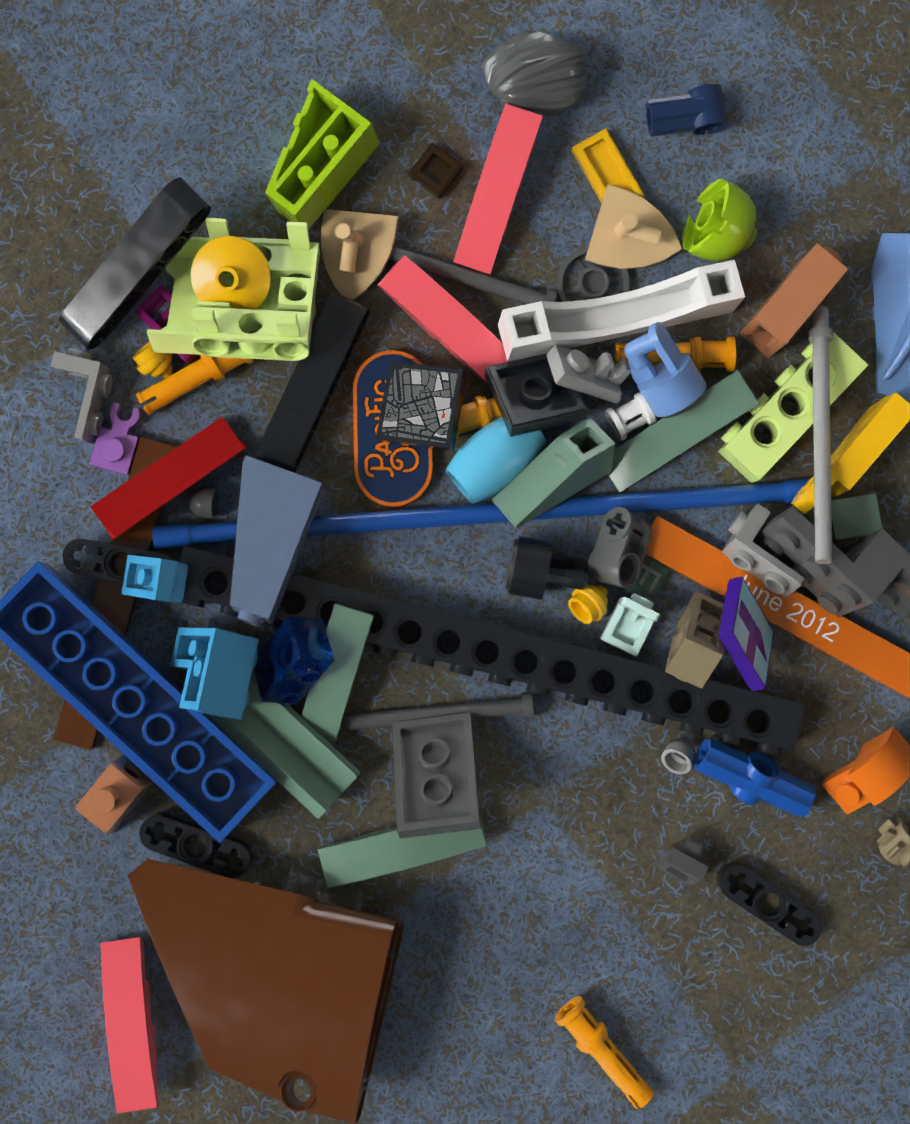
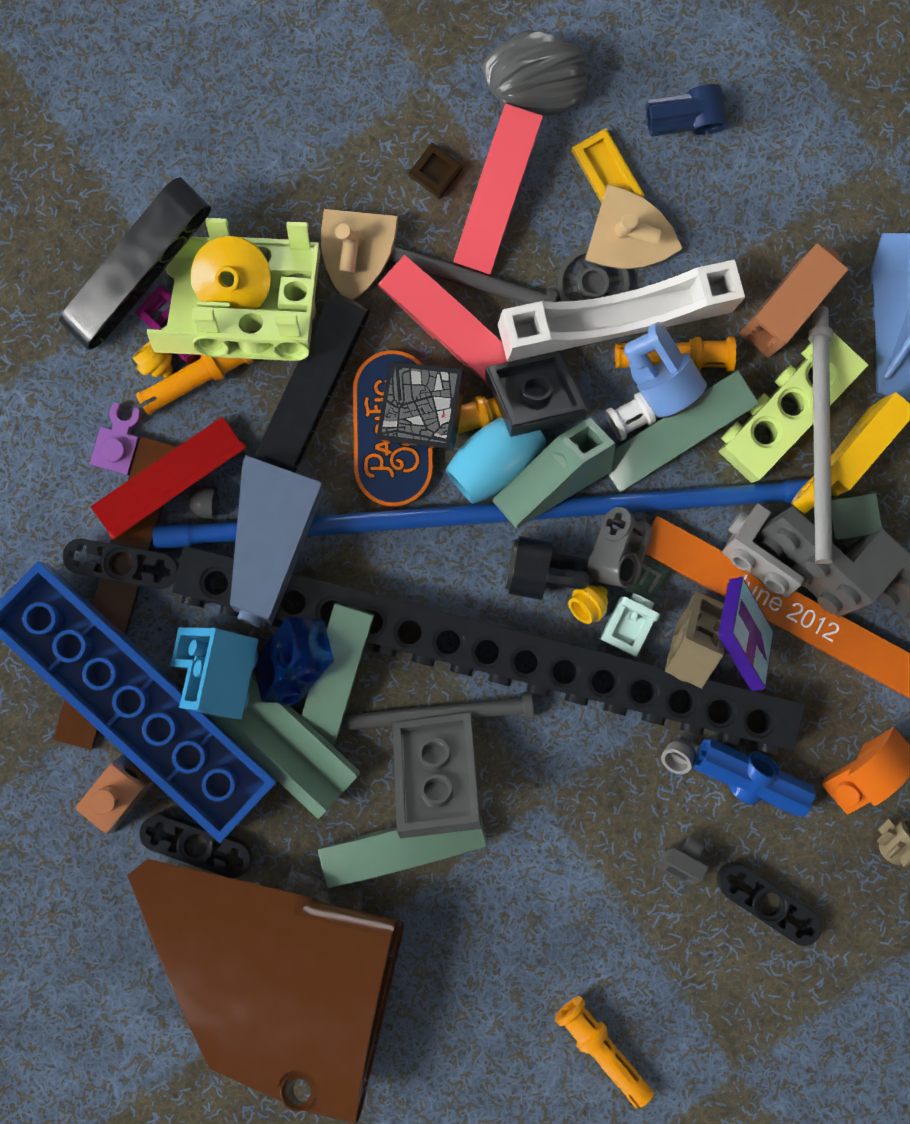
(99, 385): light grey bracket -> none
(129, 1025): coral slope -> none
(154, 578): dark azure slope -> none
(321, 156): lime wedge -> none
(587, 375): light grey plate -> none
(723, 223): lime cylinder -> none

